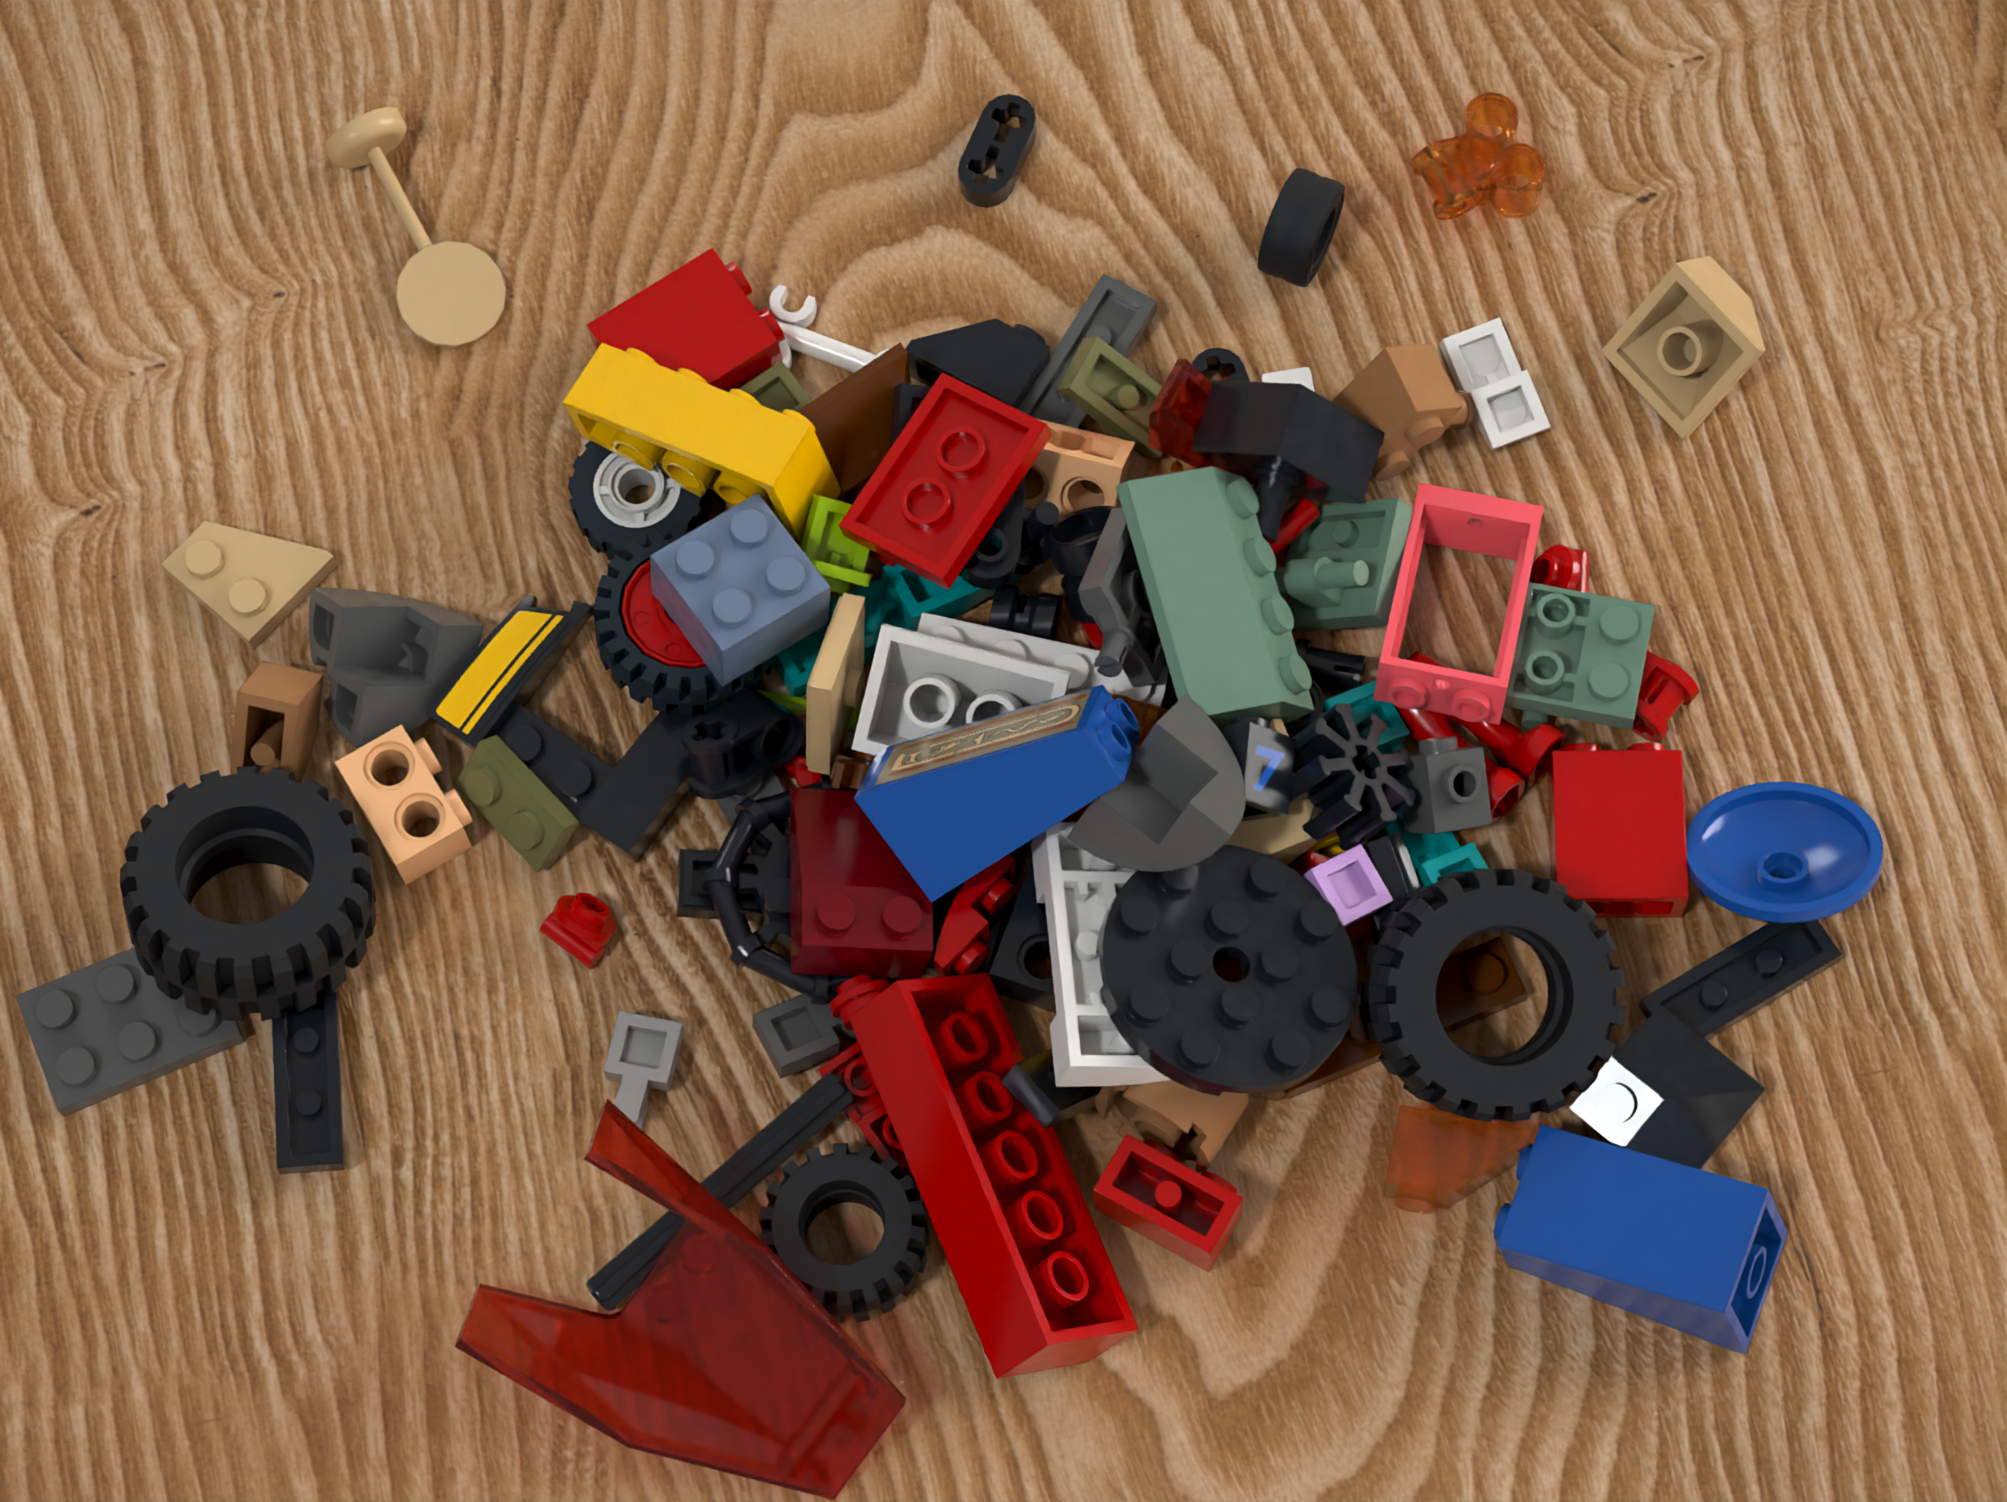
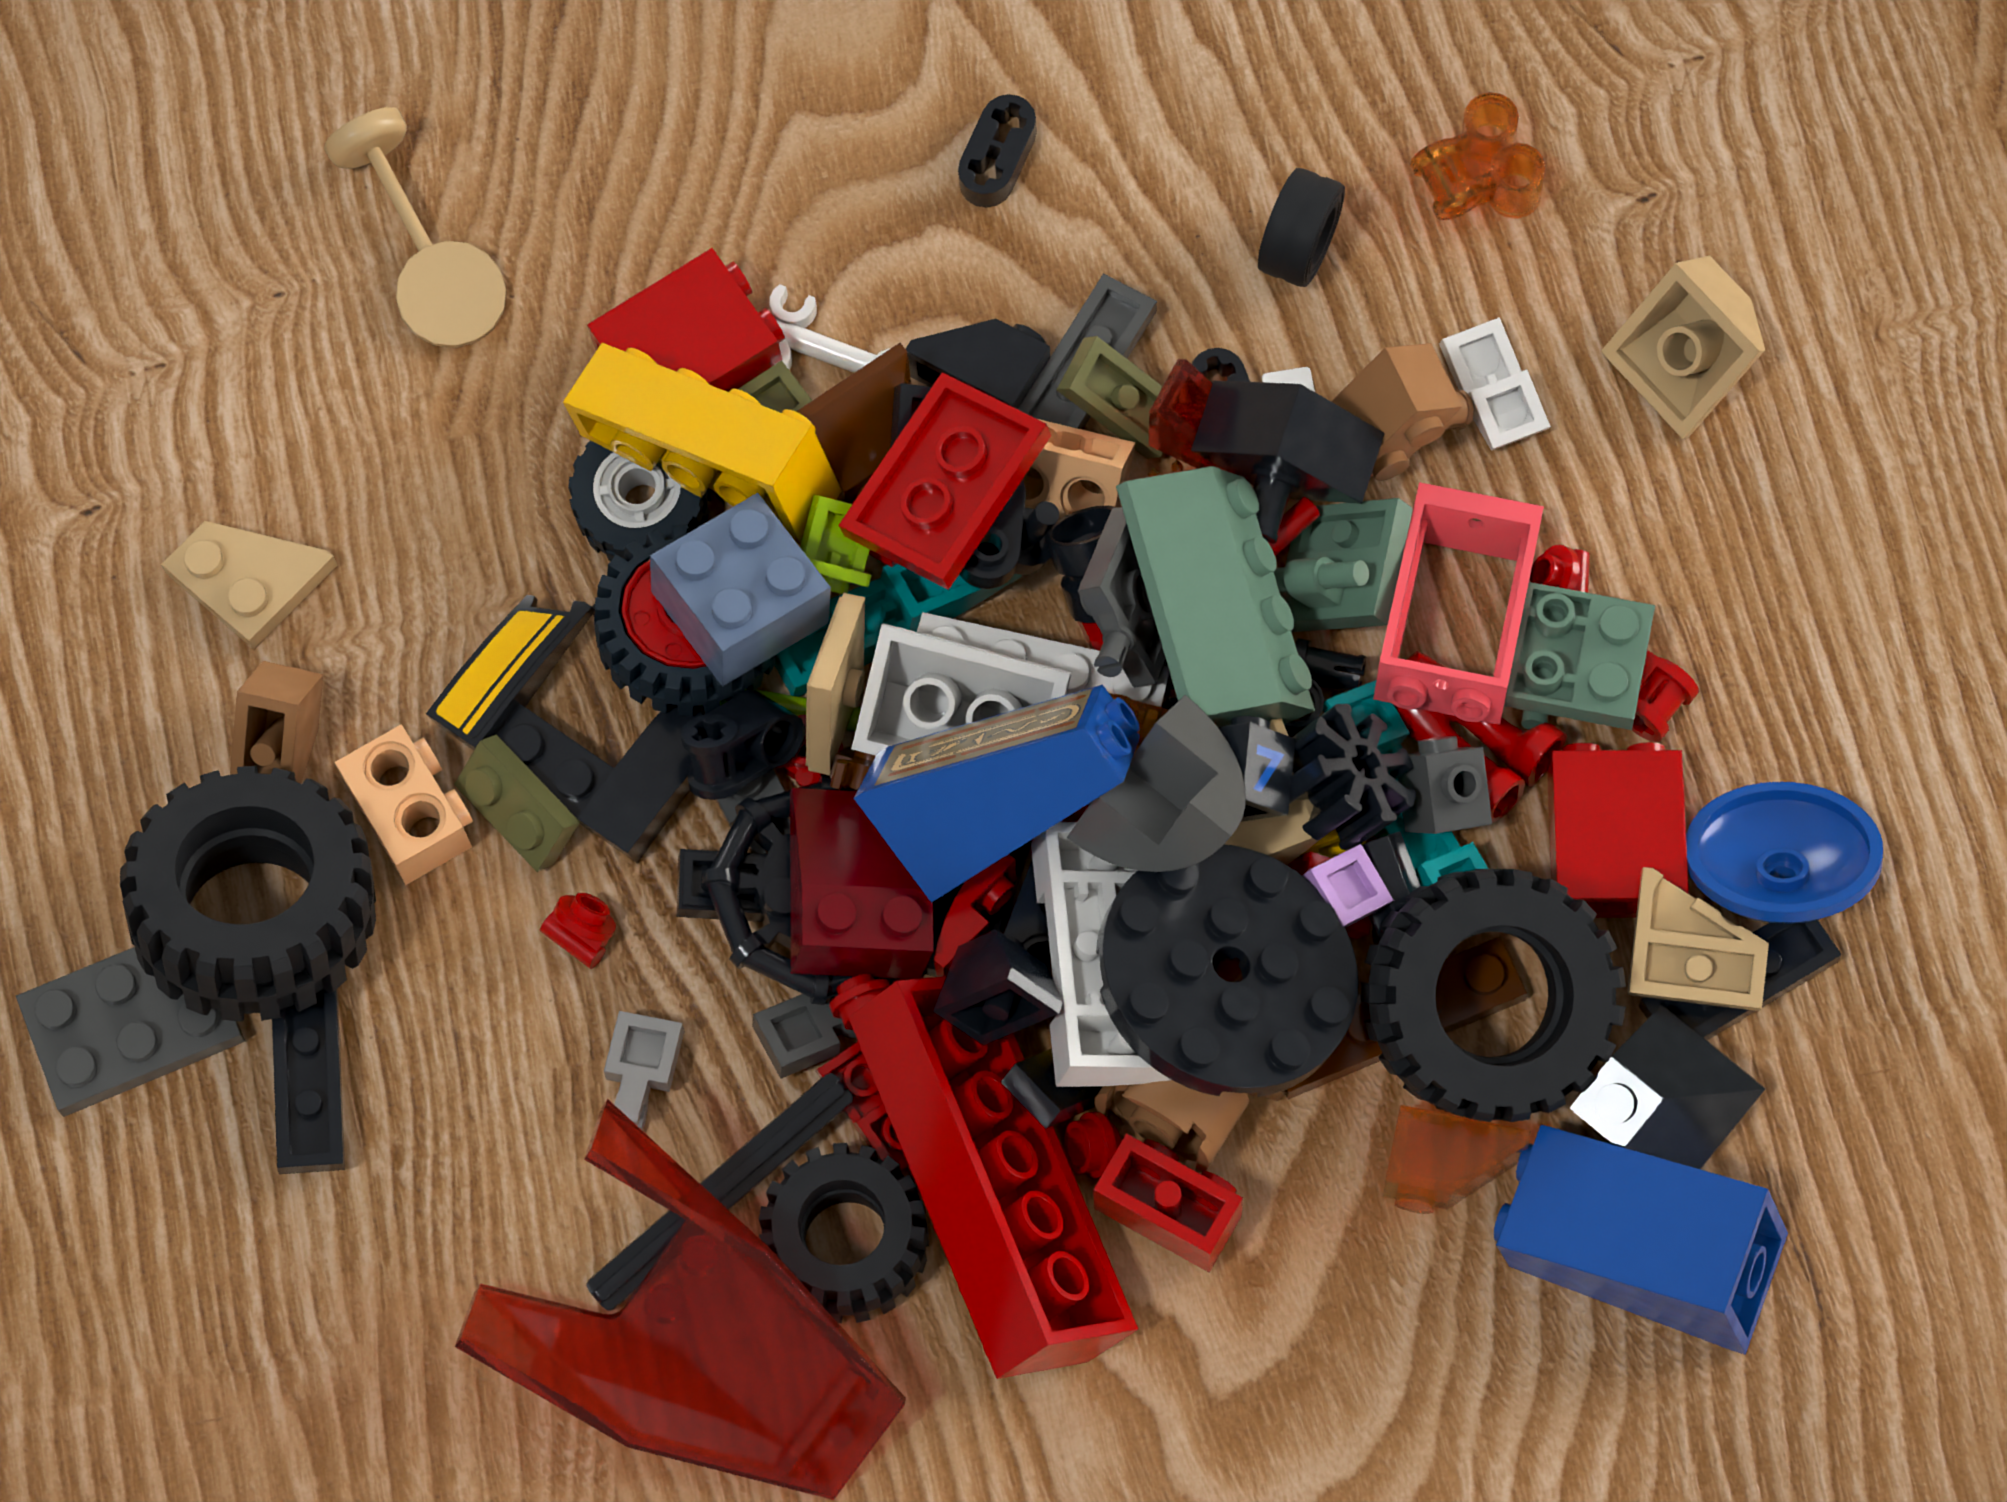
(385, 657): dark grey brick -> none
(996, 989): none -> black slope
(1025, 613): black wheel -> none
(1091, 1143): none -> red plate
(1692, 951): none -> tan wing

